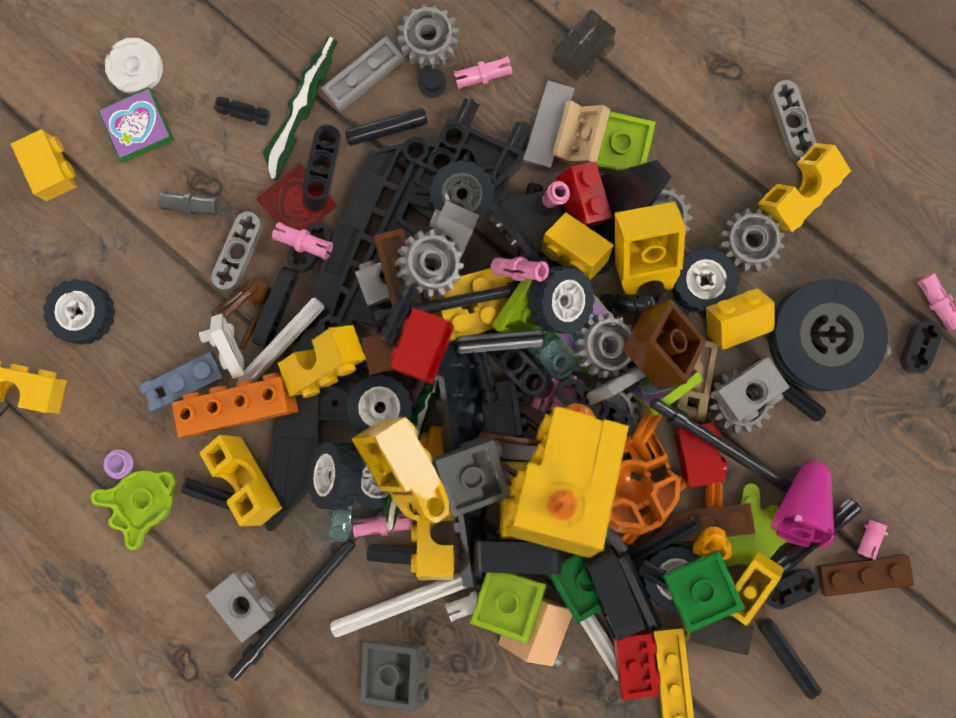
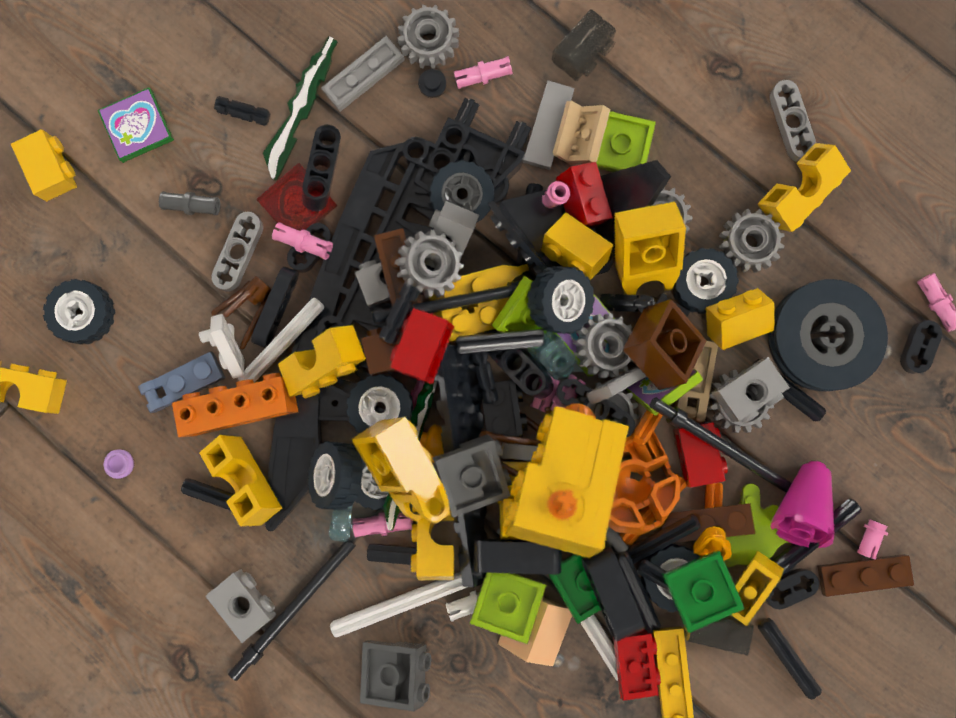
(133, 65): white tile -> none
(138, 503): lime tile -> none
(386, 126): black axle -> none
(520, 268): bright pink pin -> none

